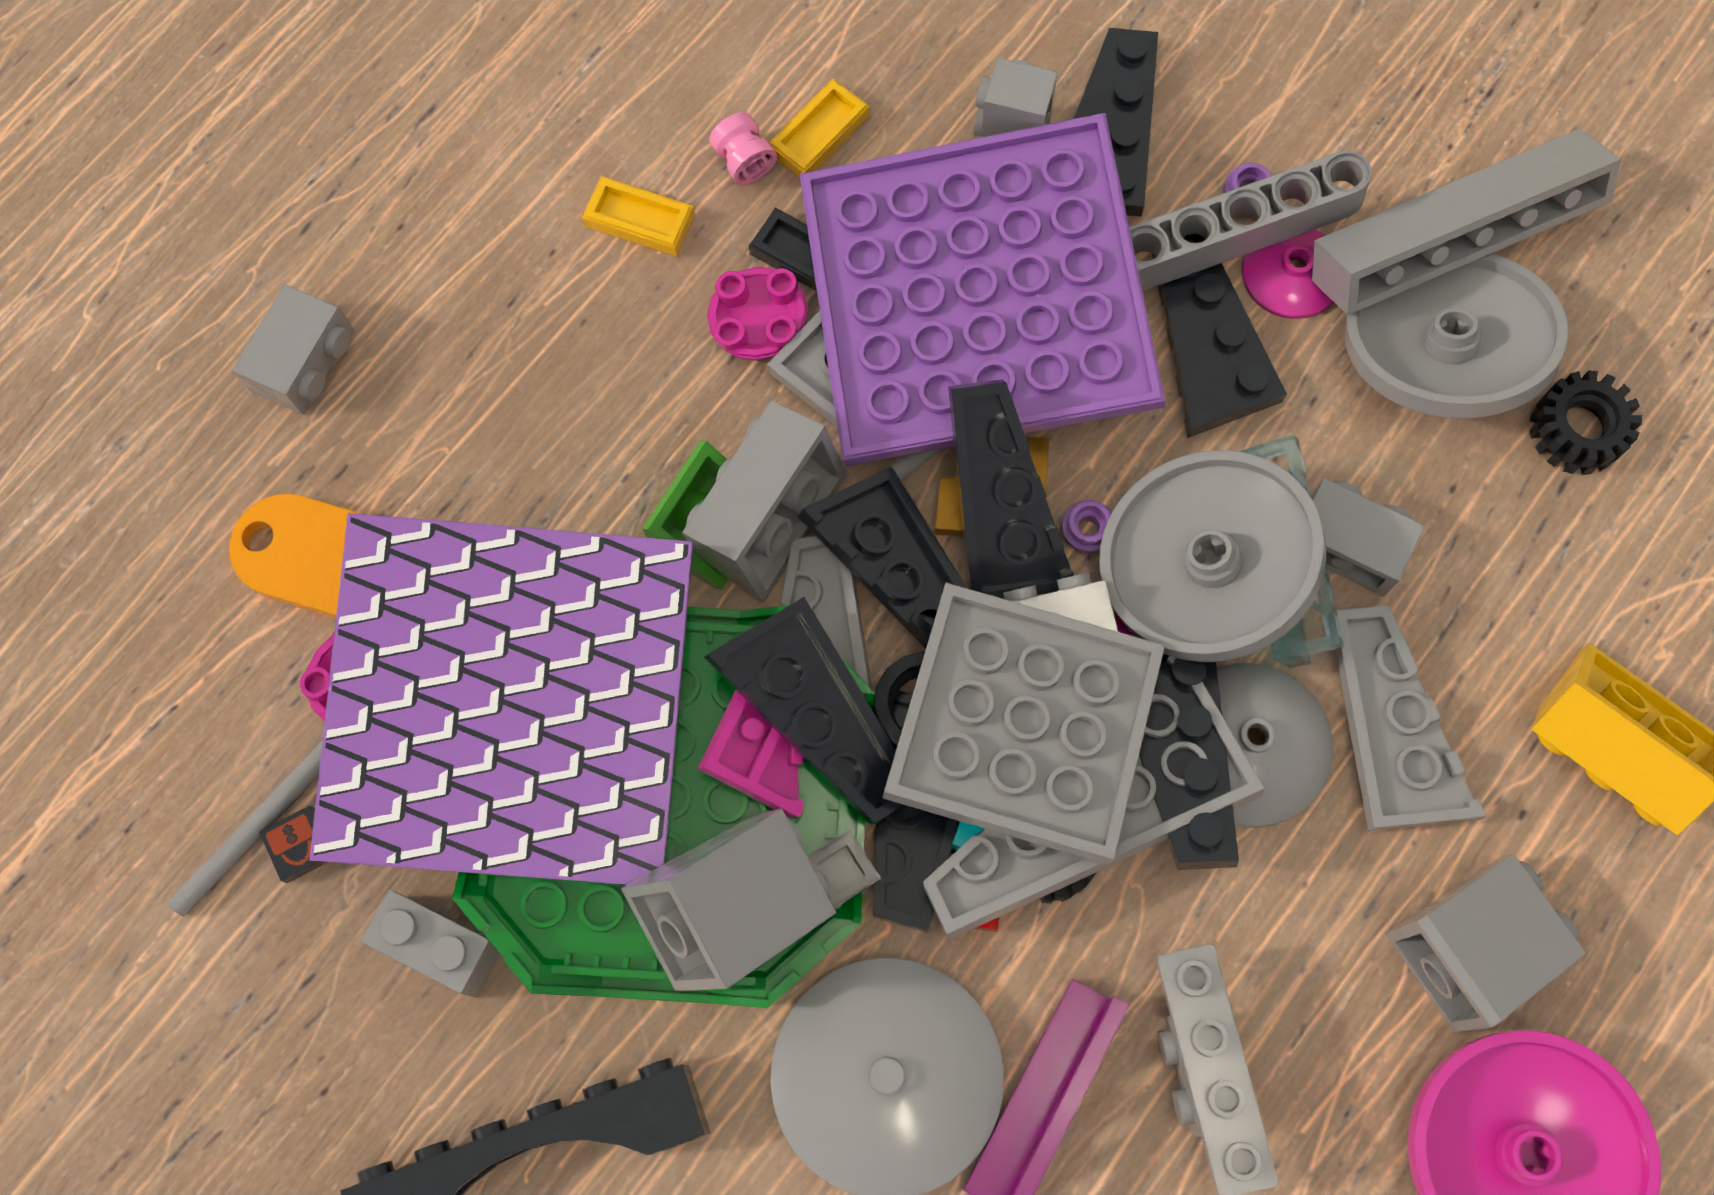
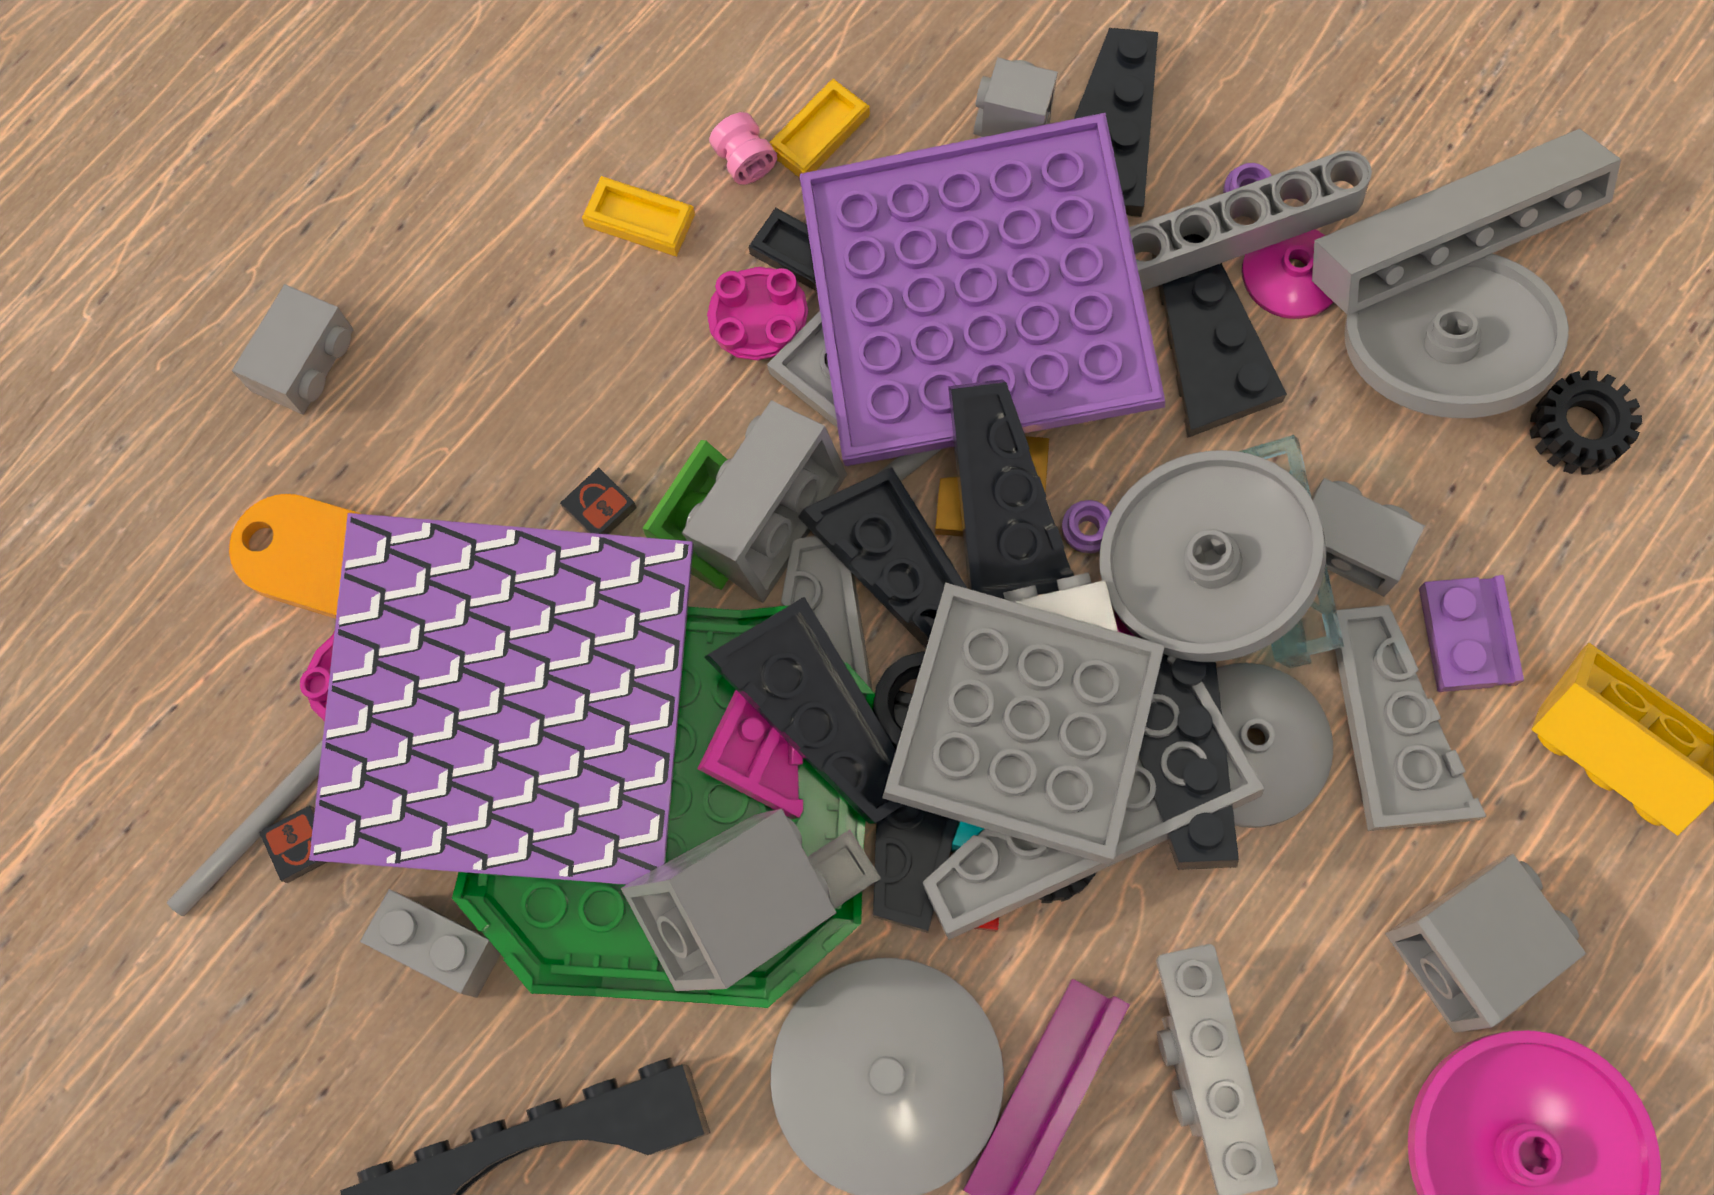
(598, 504): none -> tile
(1470, 633): none -> medium lavender plate

